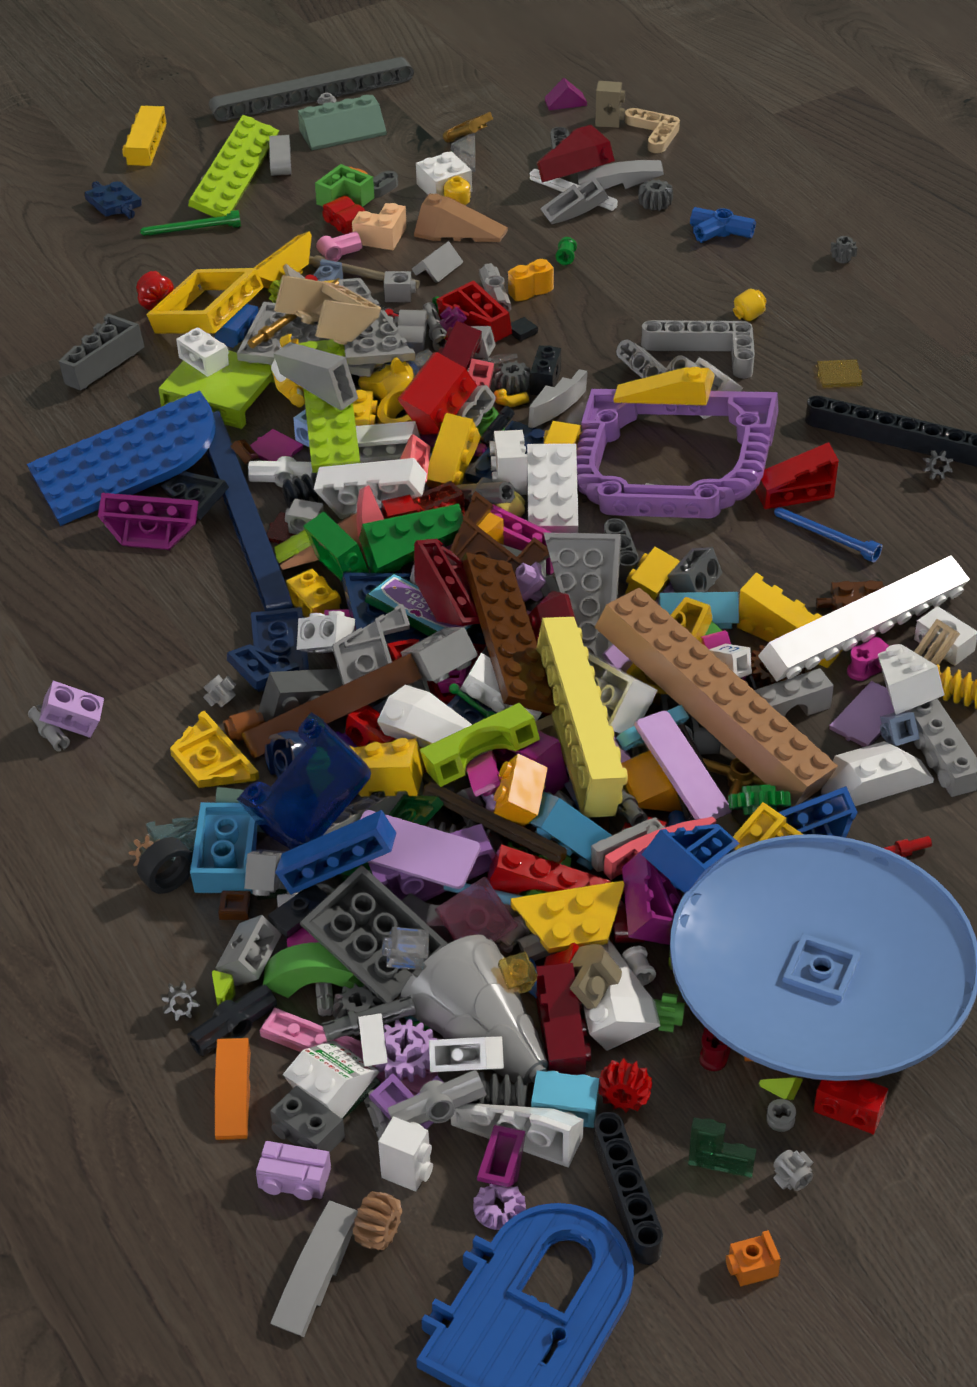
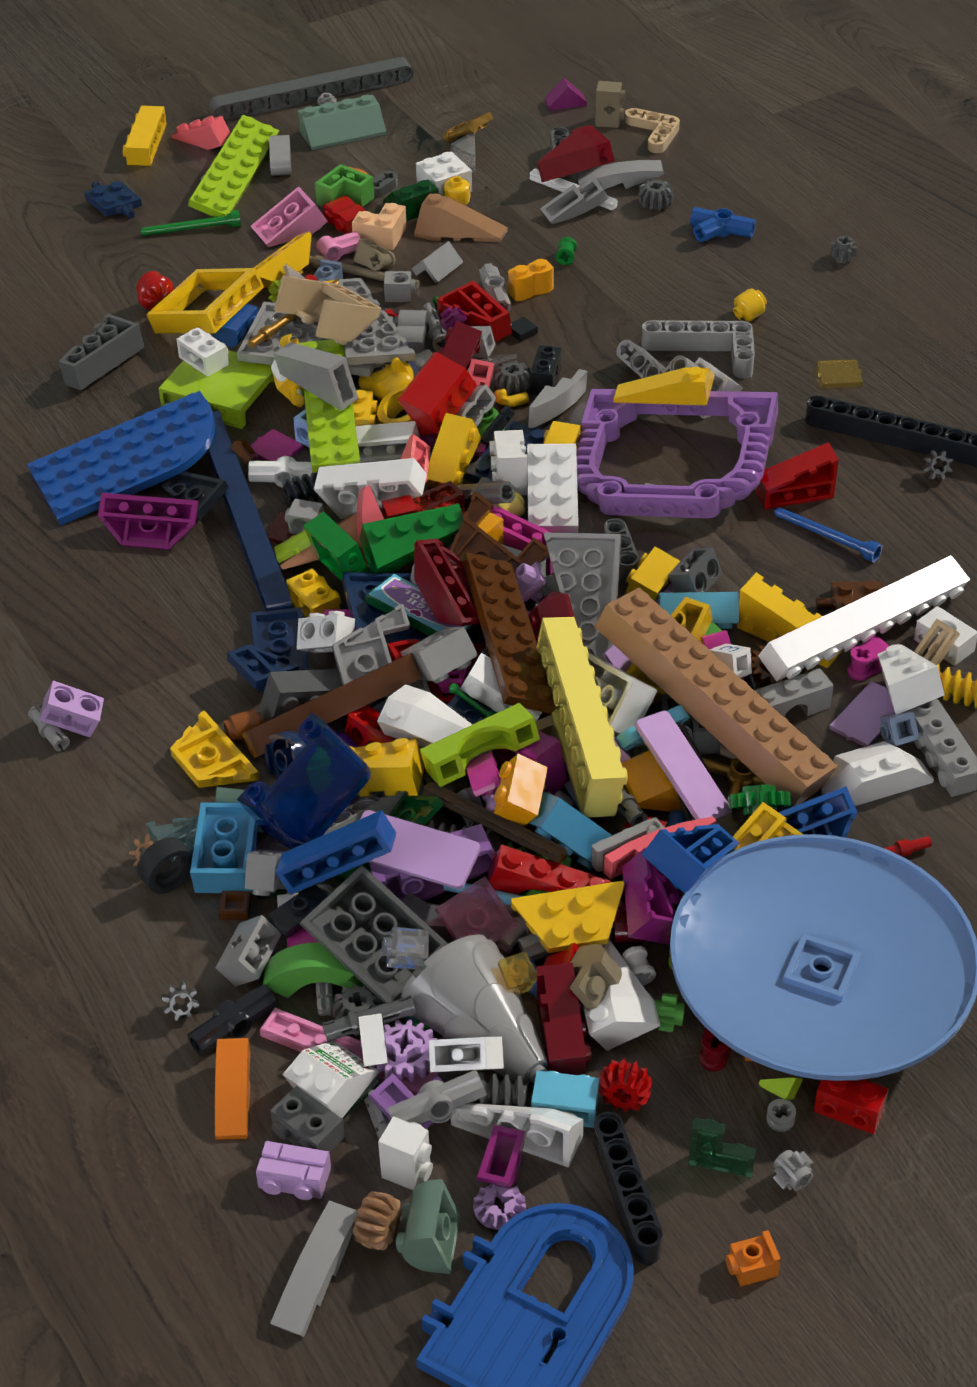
(205, 134): none -> coral slope
(219, 691): light grey gear -> none
(223, 986): lime slope -> none
(289, 218): none -> bright pink slope
(373, 255): none -> dark tan piece
(412, 197): none -> dark green slope
(430, 1228): none -> sand green brick

